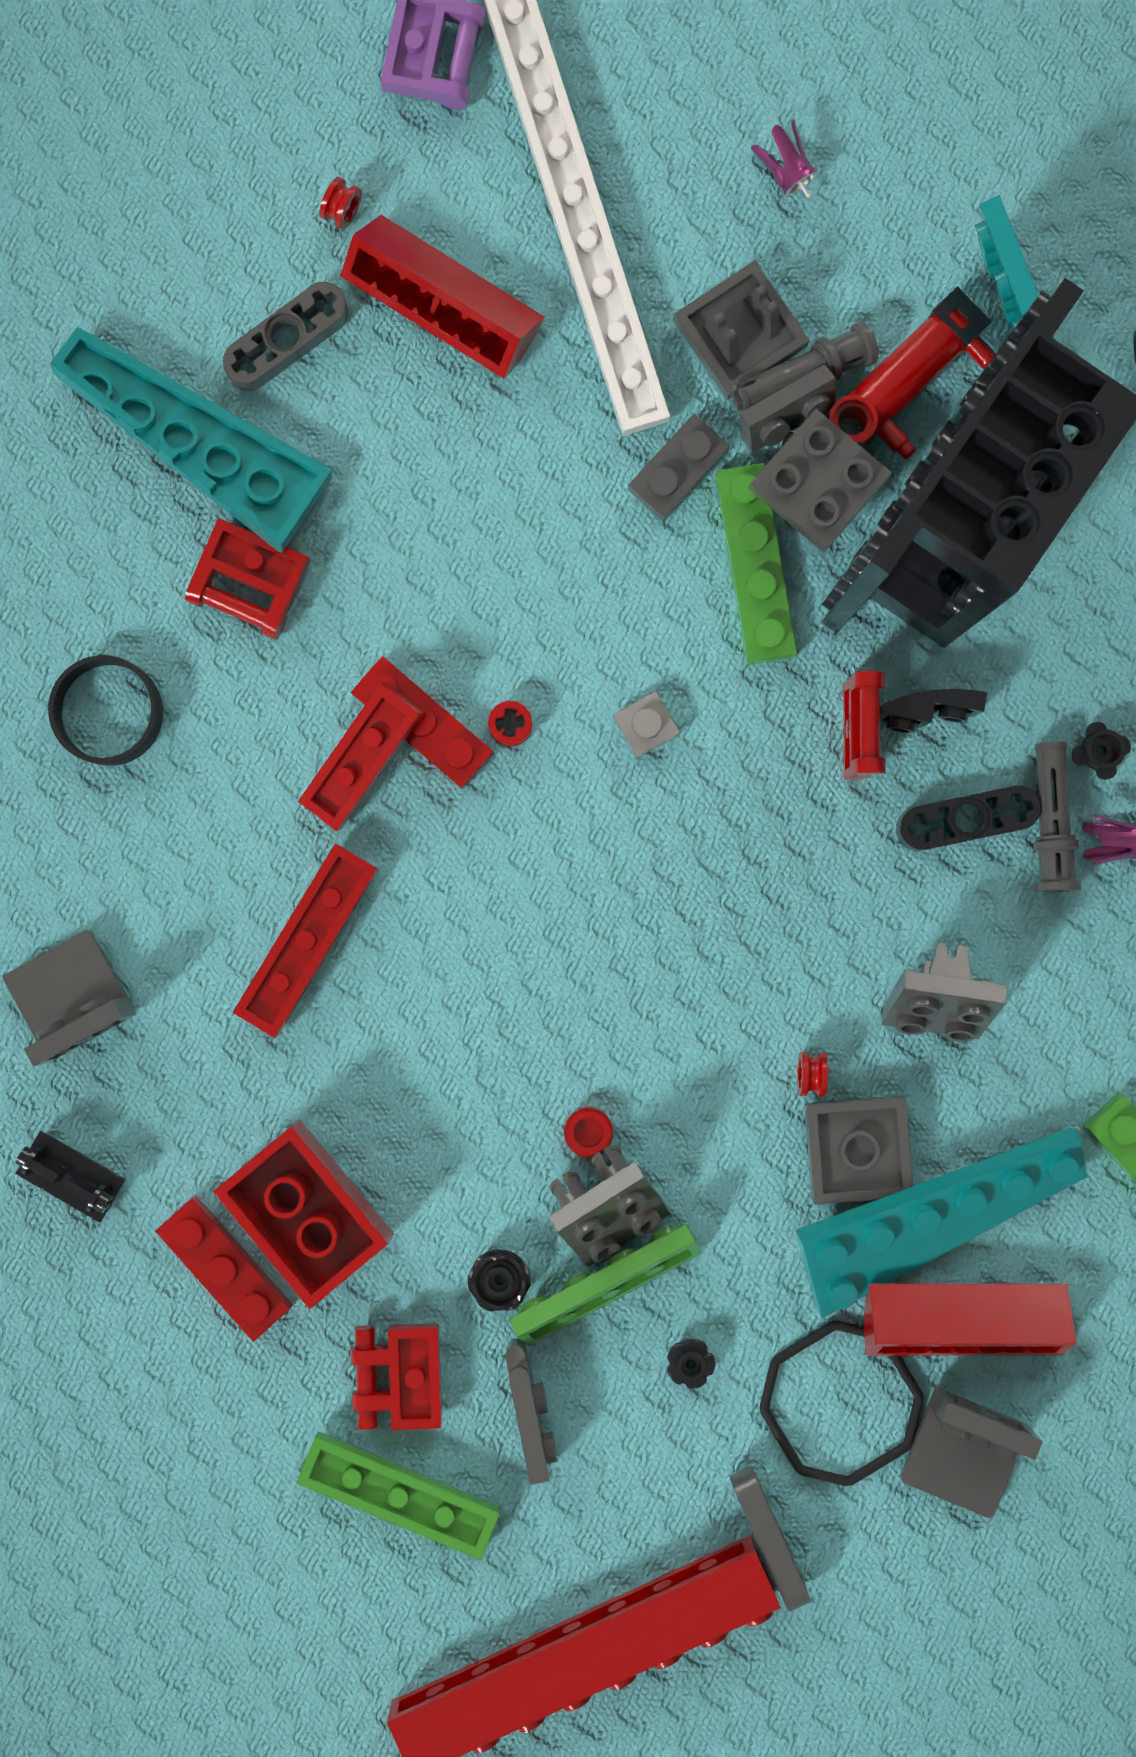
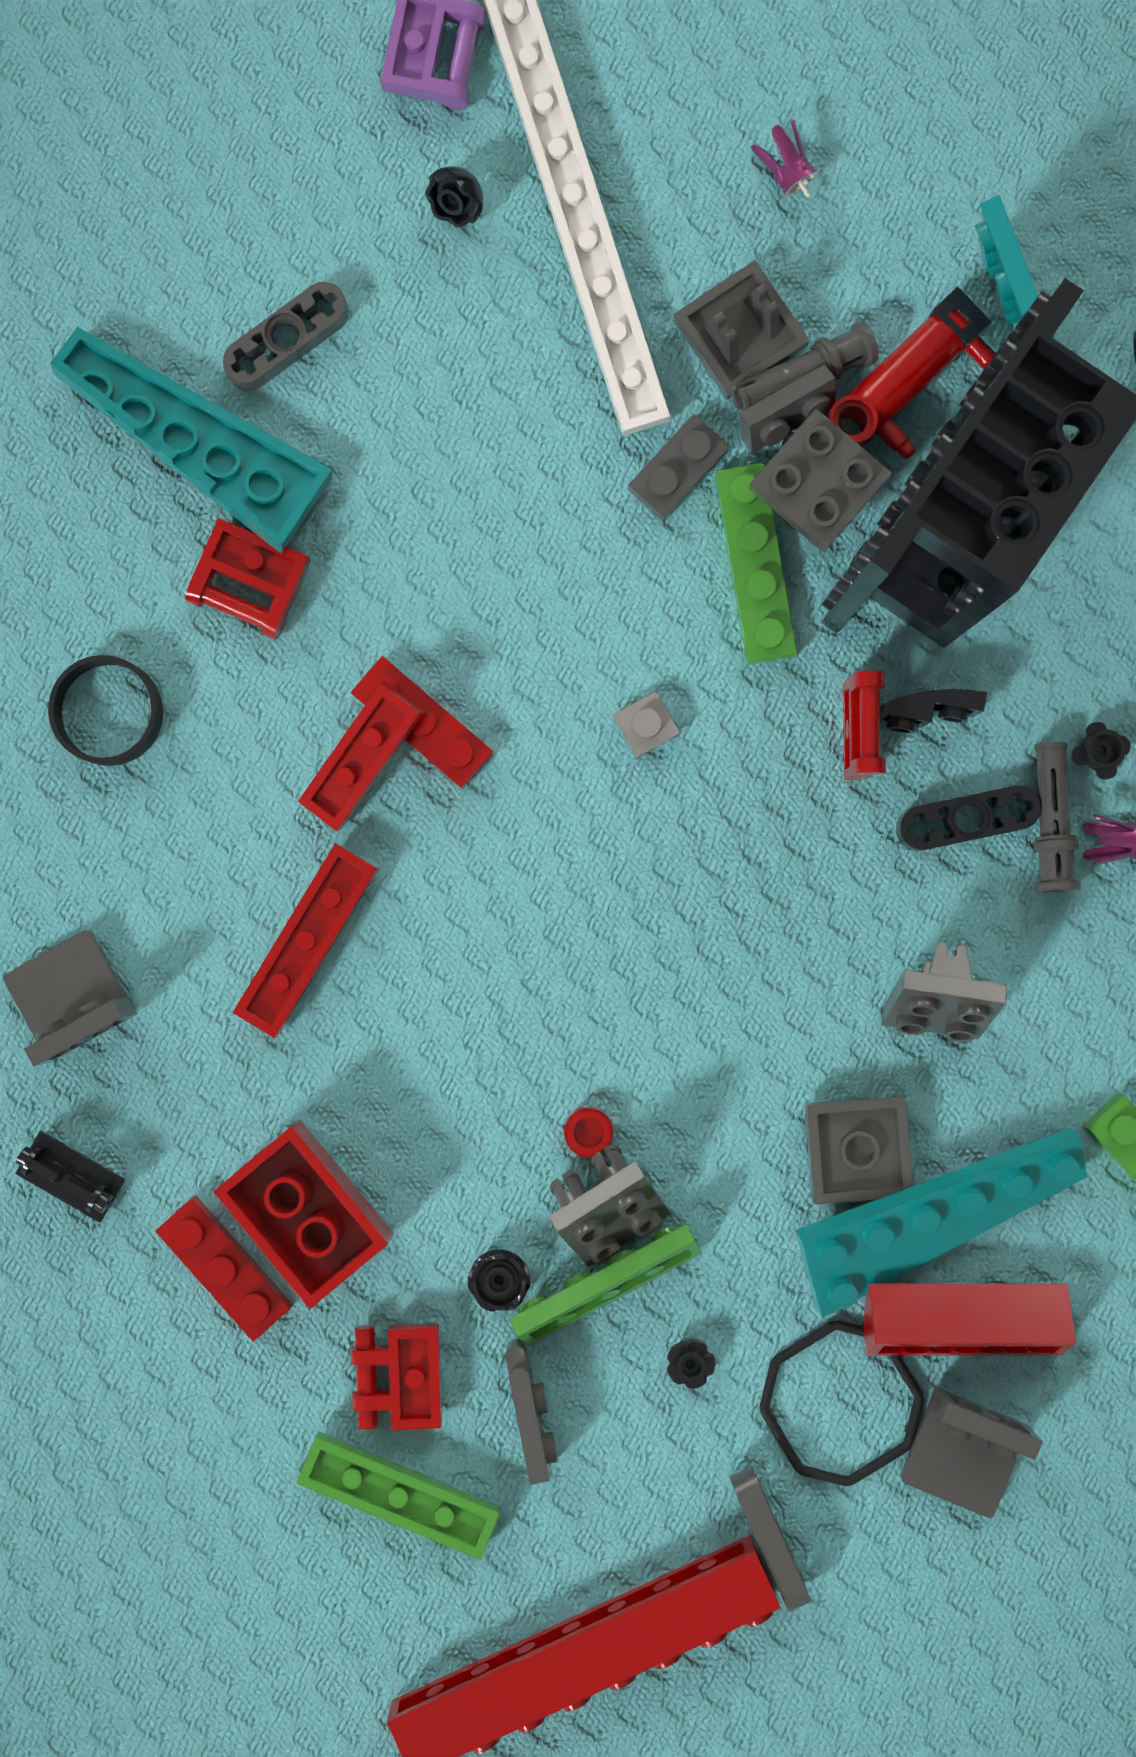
(340, 203): red bush -> none
(440, 295): red brick -> none
(455, 196): none -> black plate
(499, 714): red bush -> none
(812, 1074): red bush -> none

